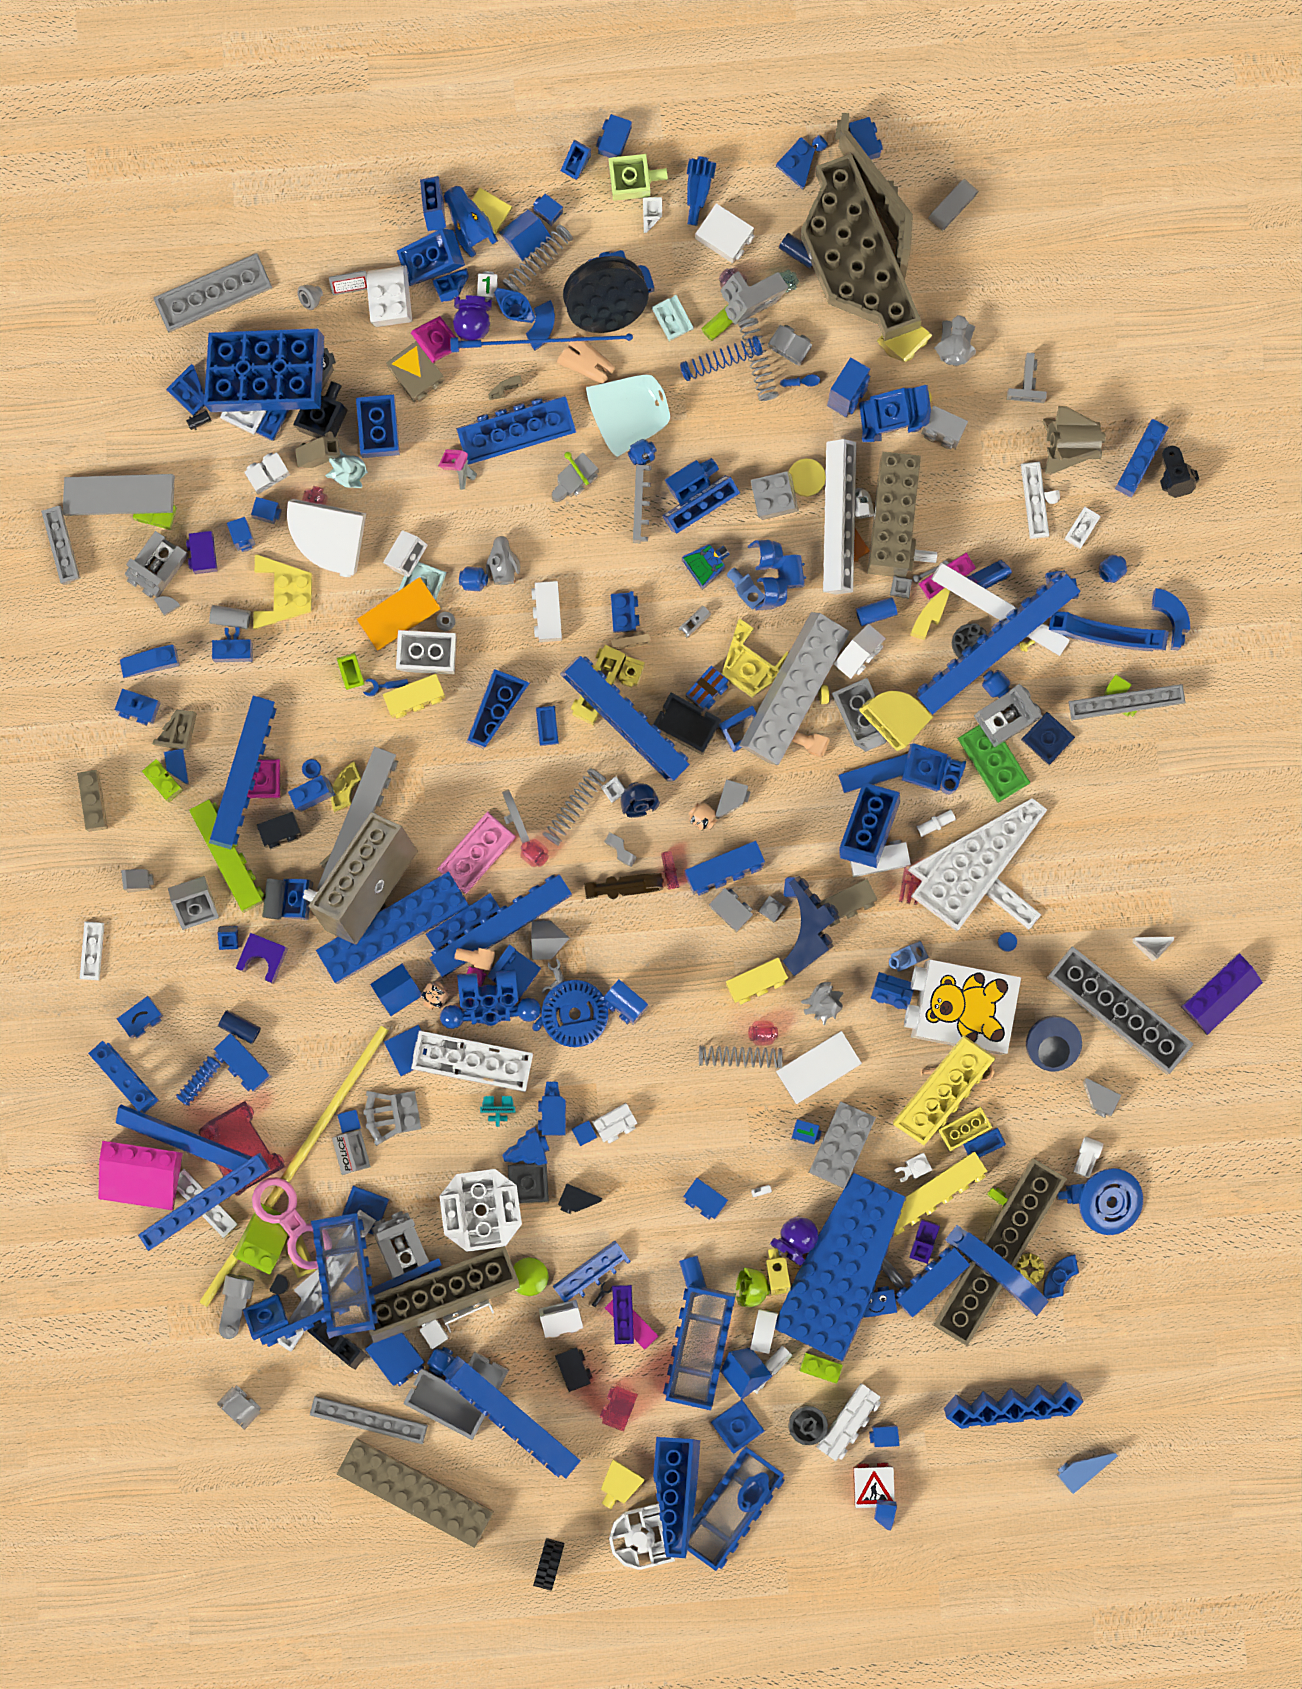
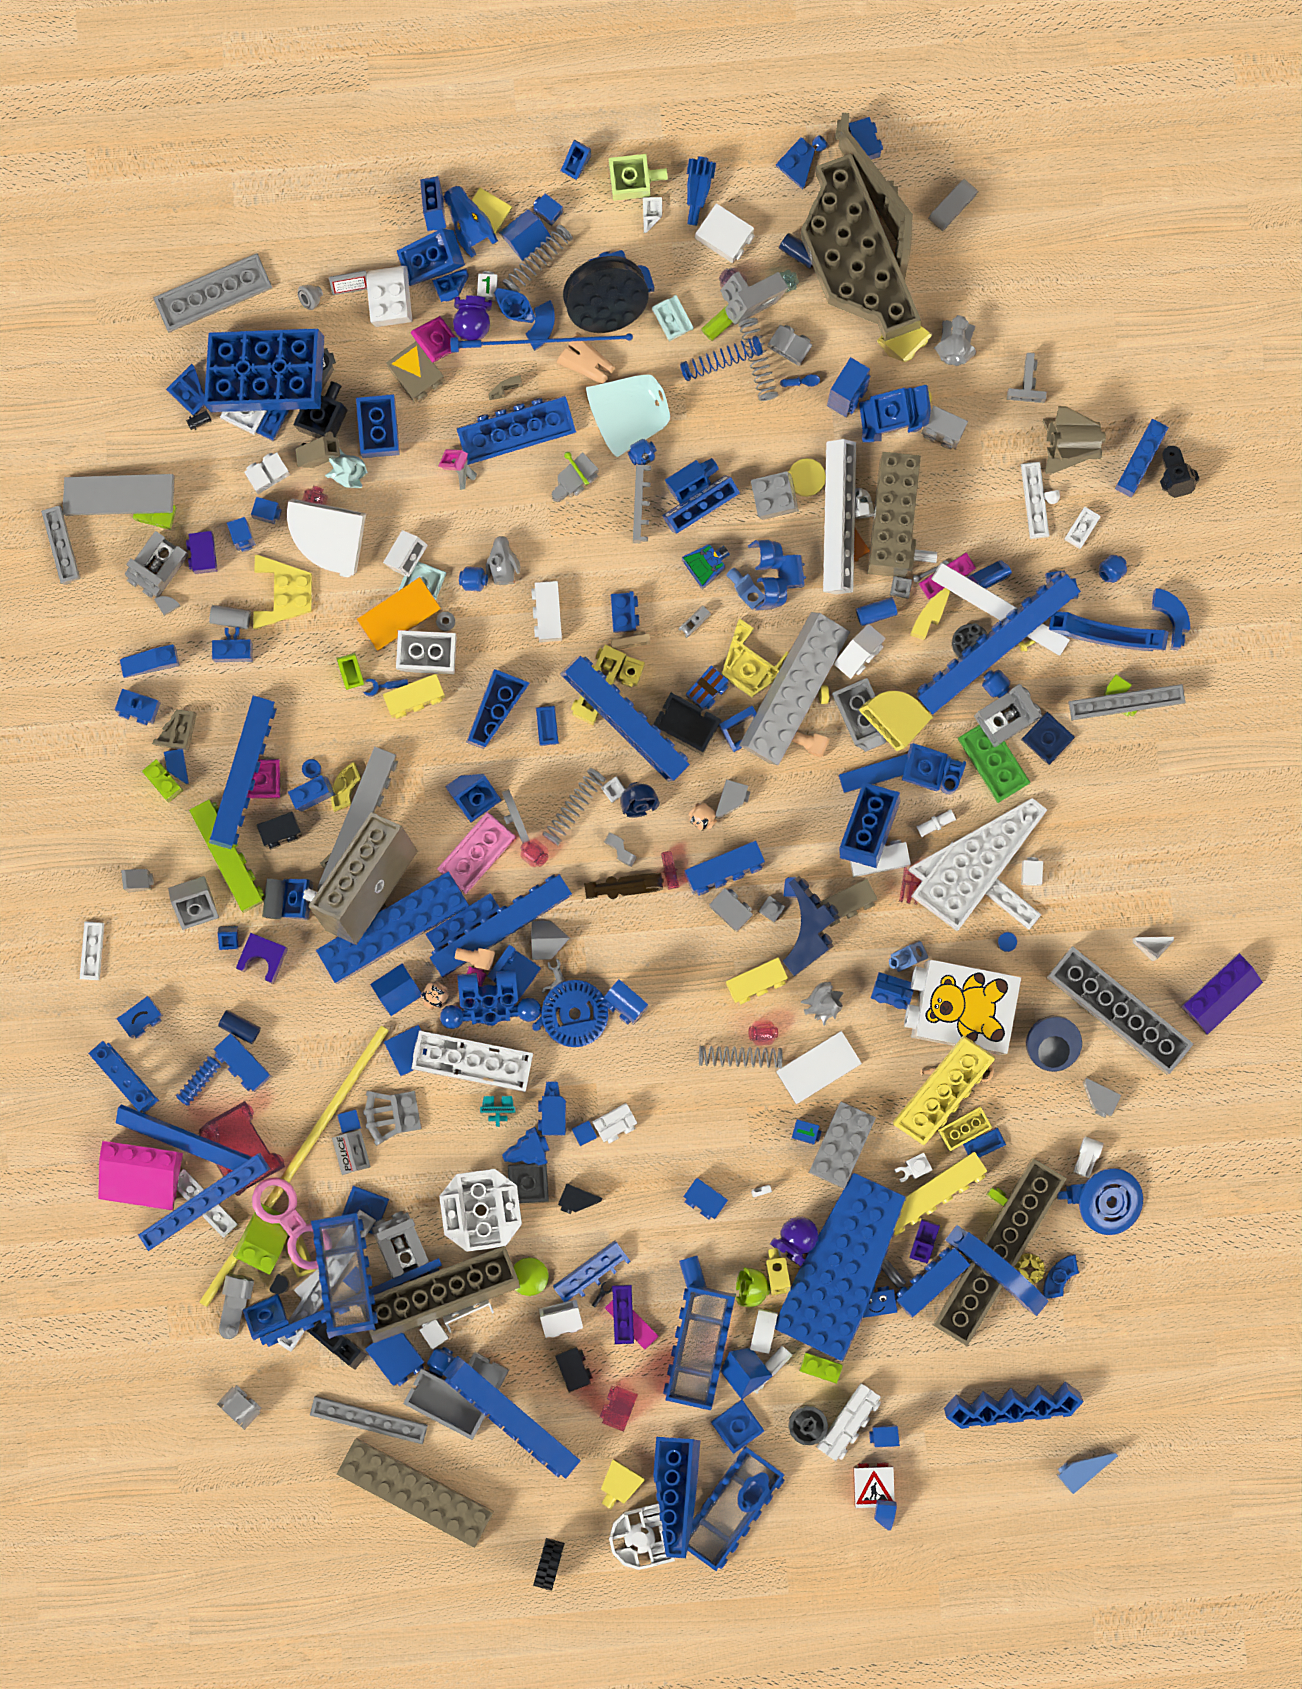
(92, 800): dark tan brick -> none
(473, 795): none -> blue slope
(614, 136): blue brick -> none
(1032, 872): none -> white brick

